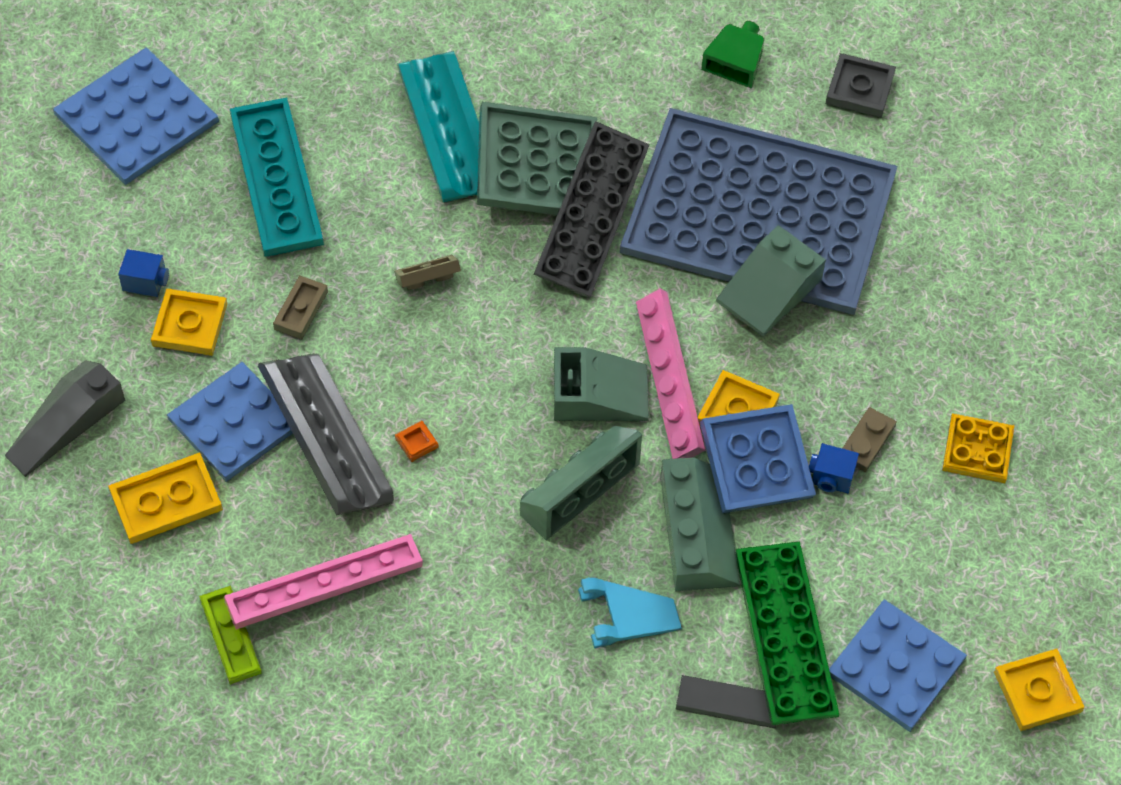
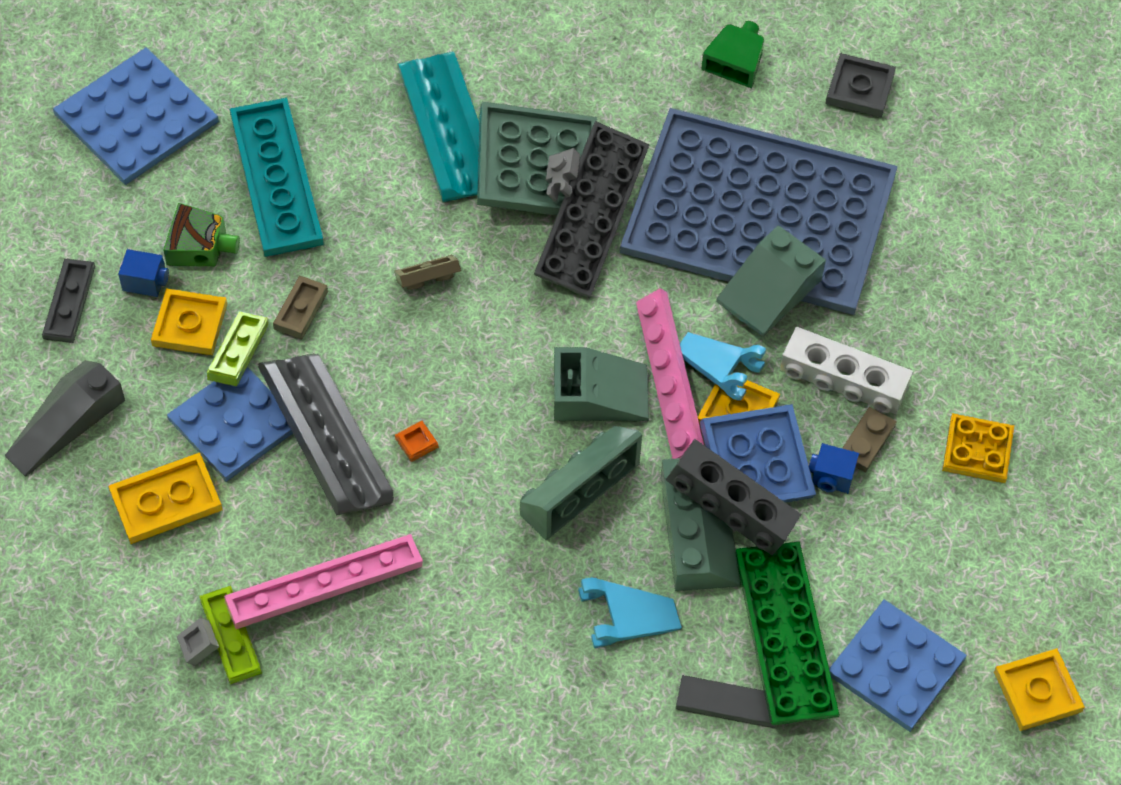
(68, 300): none -> dark grey tile
(197, 238): none -> torso
(197, 641): none -> light grey plate
(237, 349): none -> lime tile
(560, 170): none -> light grey plate
(719, 359): none -> medium azure flag
(733, 497): none -> dark grey brick
(838, 358): none -> white brick

